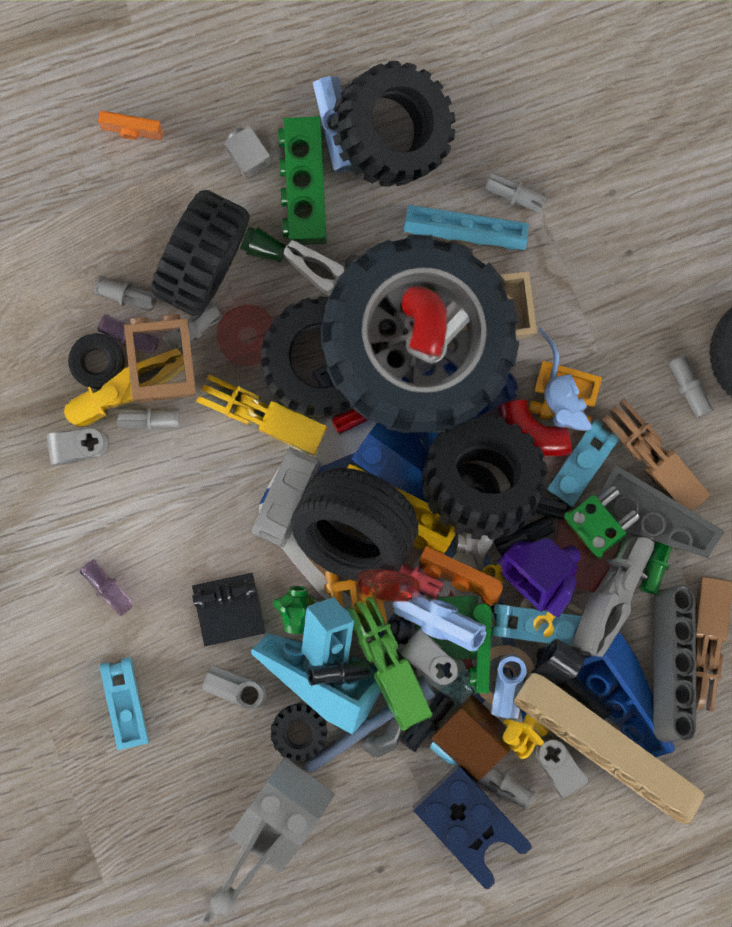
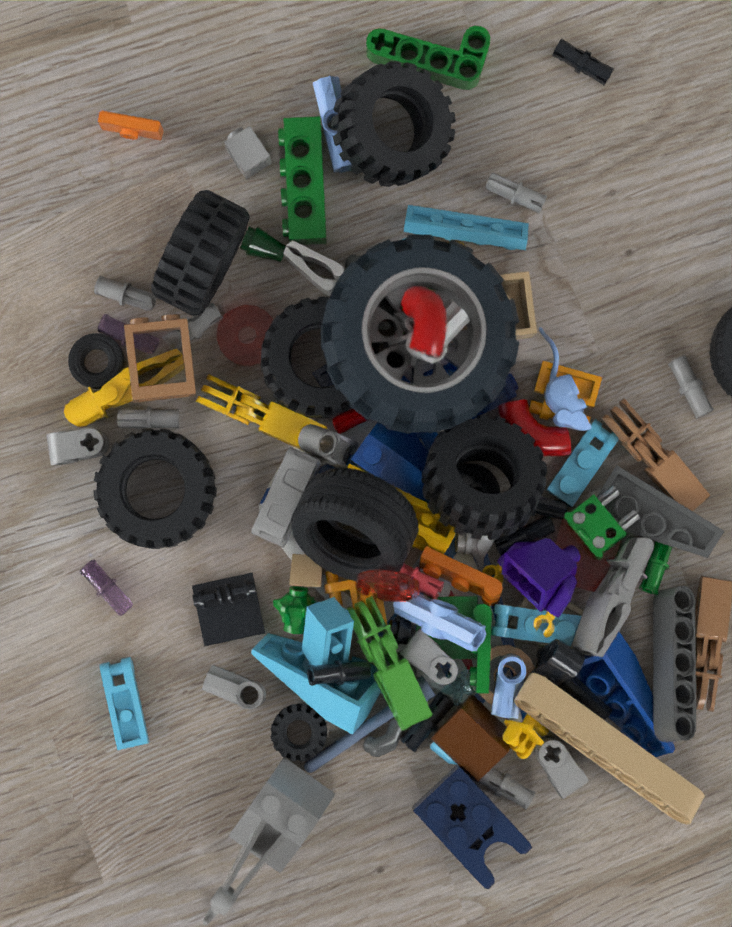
(116, 471): none -> black tyre
(305, 572): none -> tan slope
(327, 445): none -> light grey piece
(427, 51): none -> green beam
(583, 62): none -> black pin

